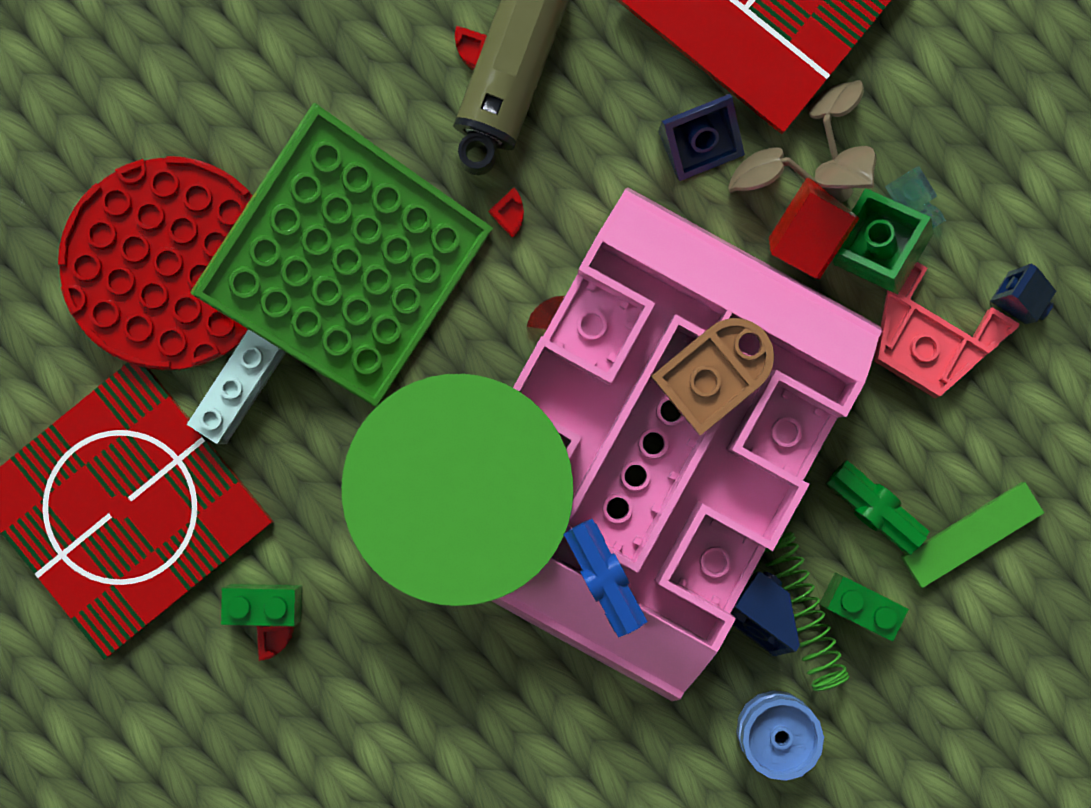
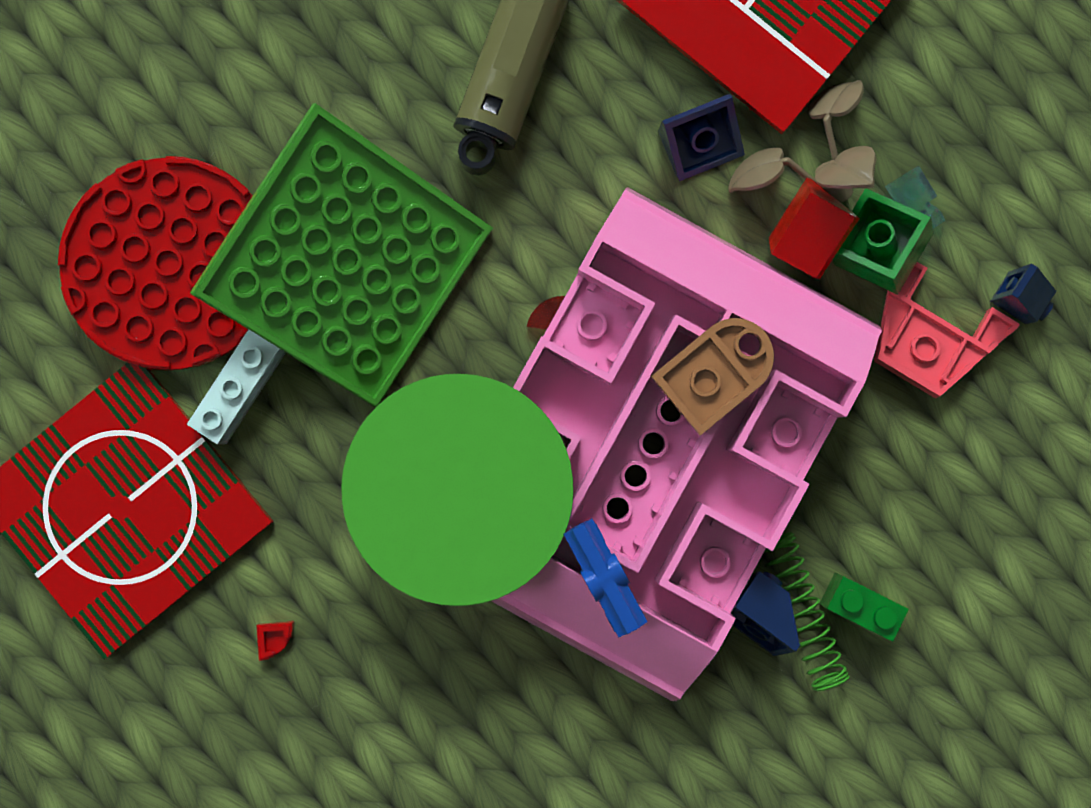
(261, 605): green brick -> none
(469, 45): red tile -> none
(509, 212): red tile -> none
(775, 756): medium blue wheel -> none
(877, 507): green piece -> none
(972, 534): bright green tile -> none

